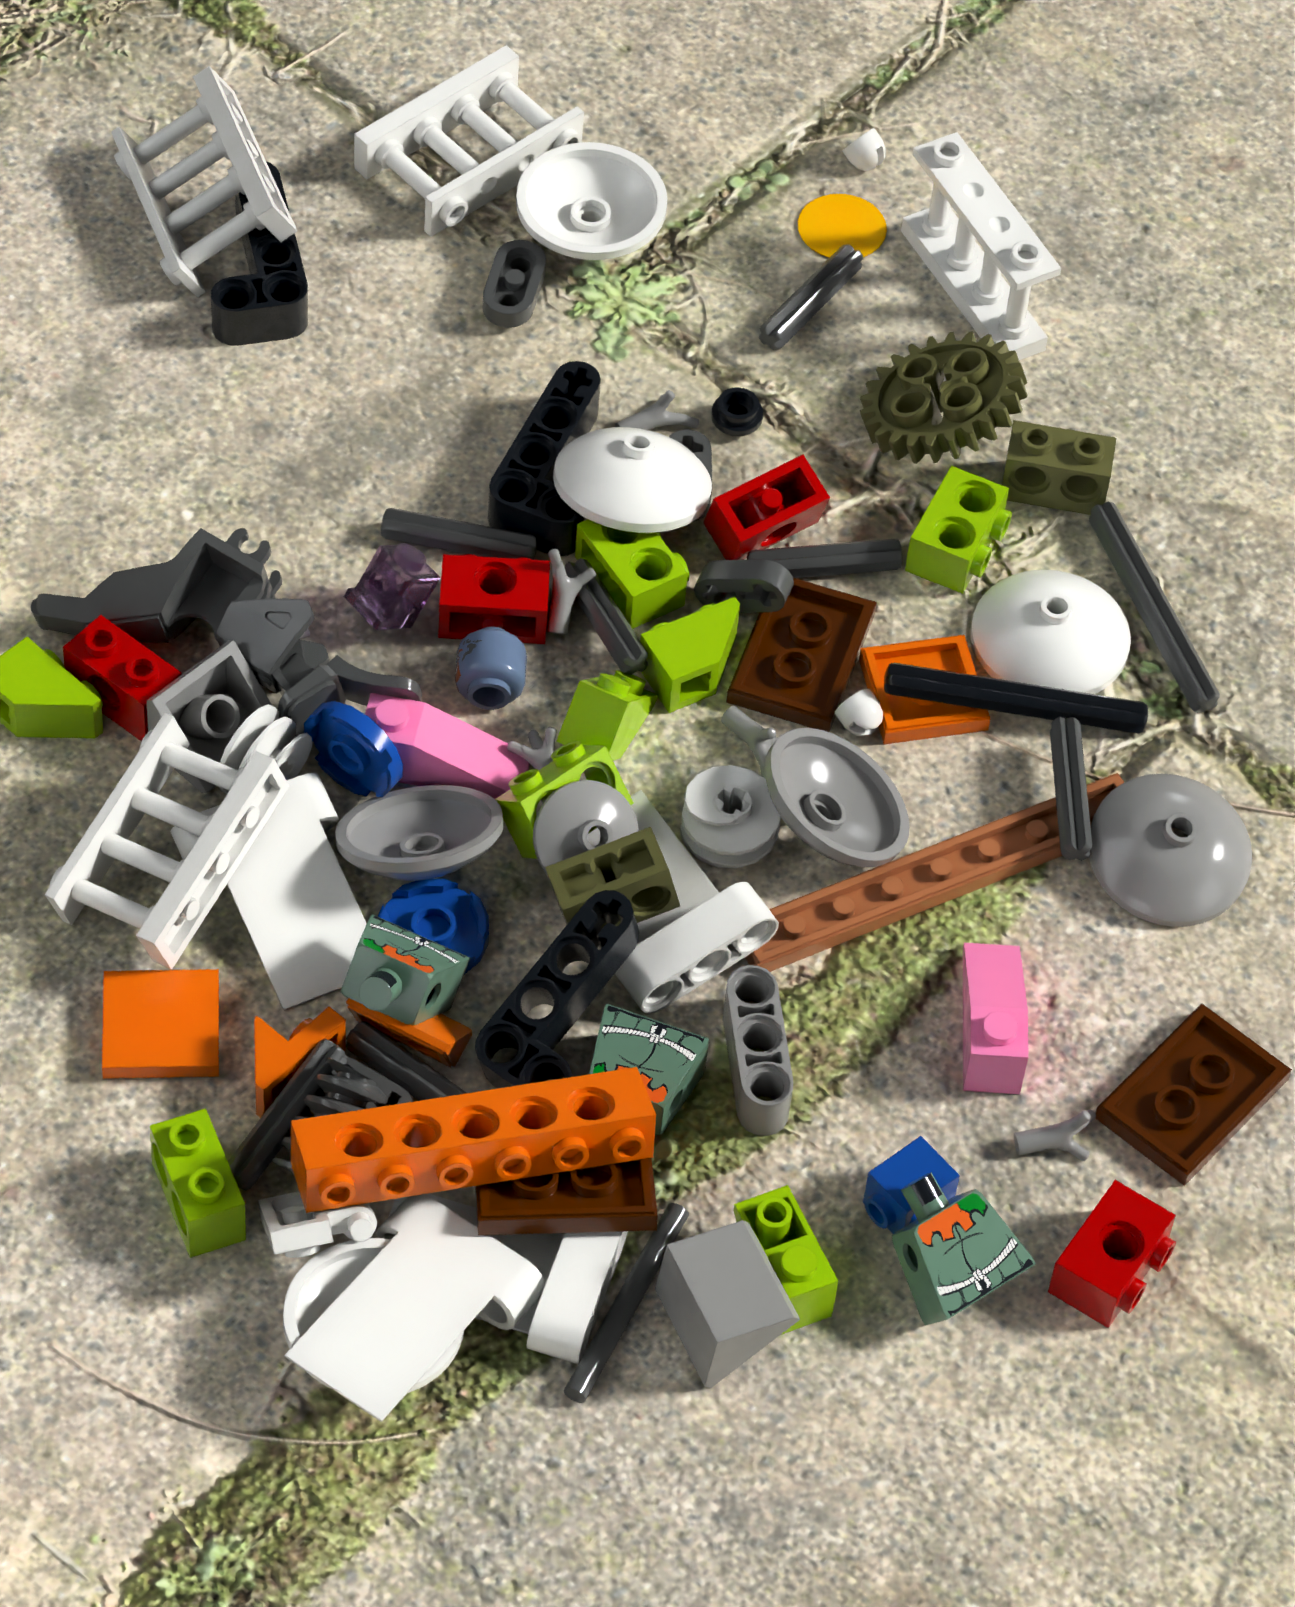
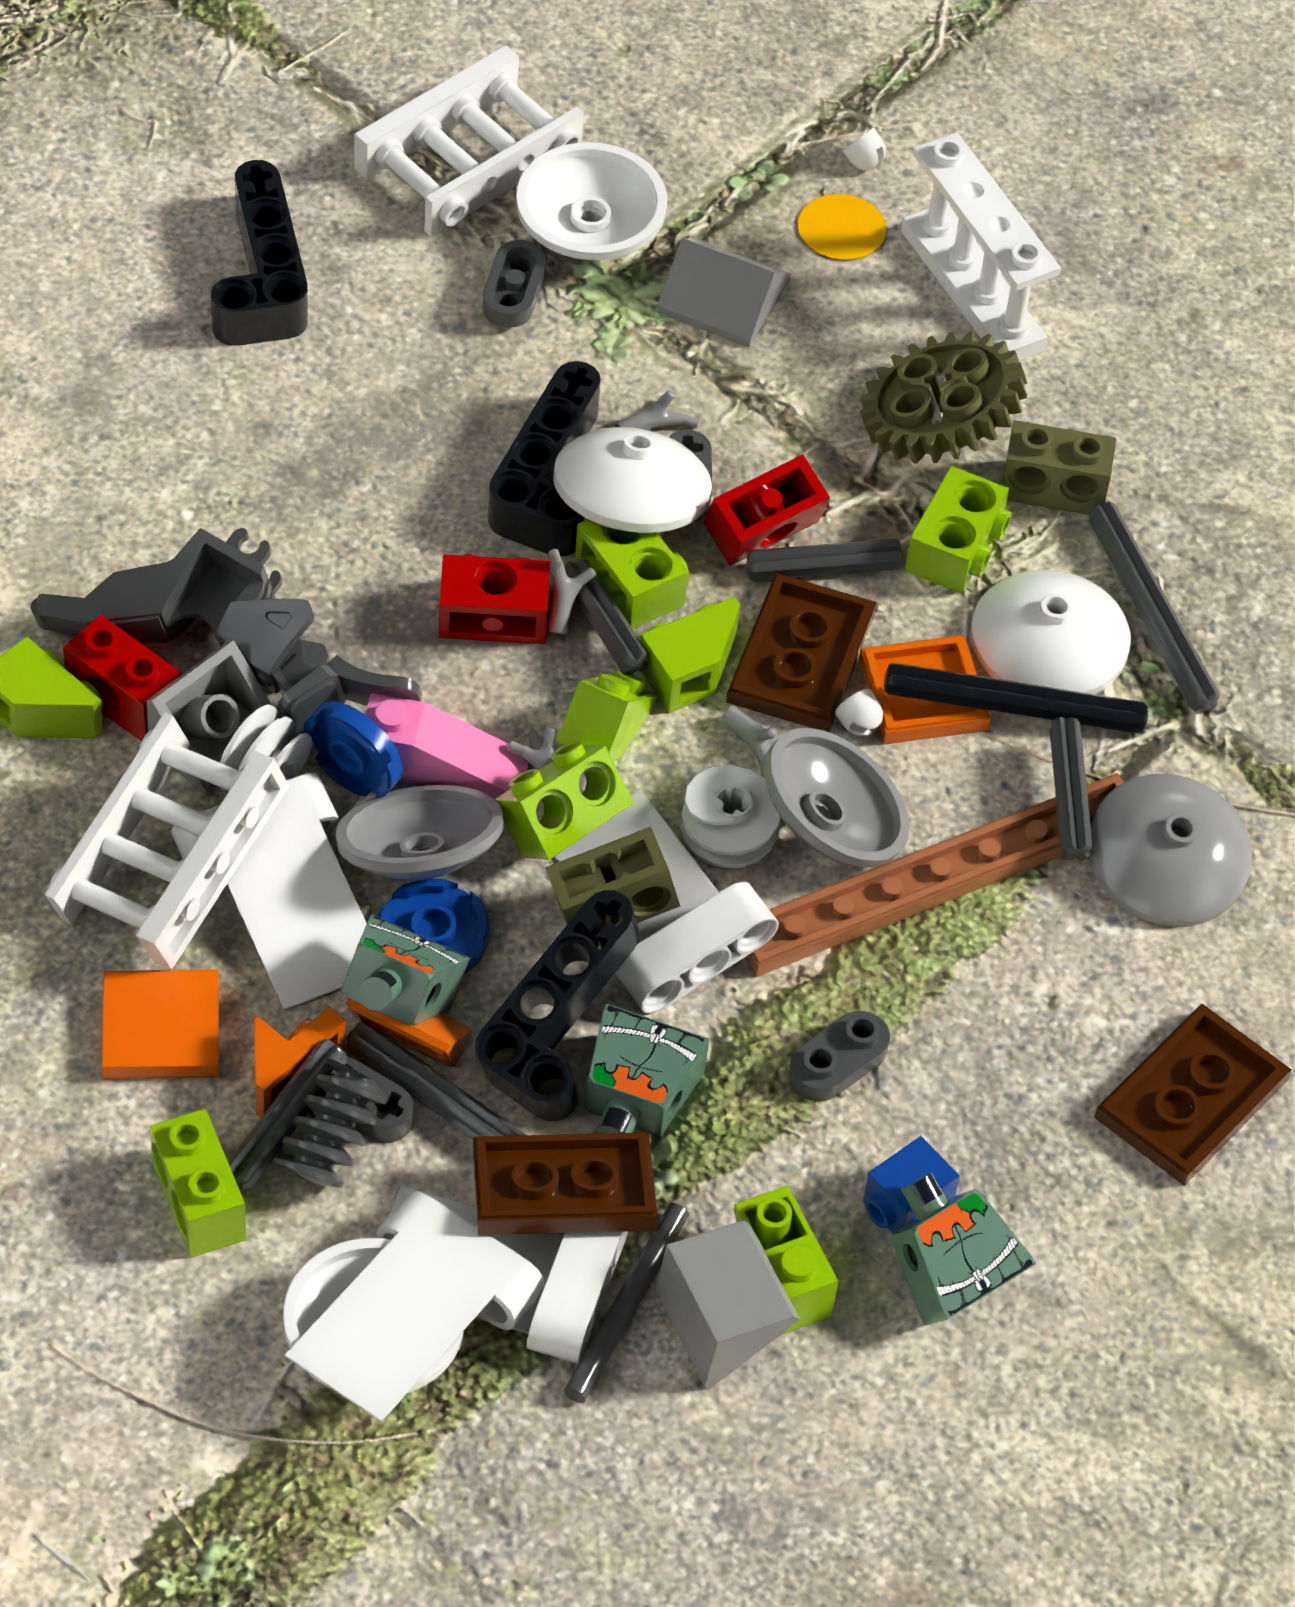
(247, 175): white fence -> none
(302, 1233): white plate -> none
(393, 587): clear purple brick -> none
(456, 535): dark grey axle -> none
(472, 1139): orange brick -> none
(490, 668): sand blue head -> none
(571, 812): light grey dish -> none
(720, 291): none -> light grey slope
(737, 412): black plate -> none
(755, 583): dark grey beam -> none
(757, 1072): light grey beam -> none
(810, 297): dark grey axle -> none
(844, 1054): none -> dark grey plate
(994, 1019): bright pink slope -> none
(1055, 1136): light grey bar -> none
(1120, 1225): red brick -> none

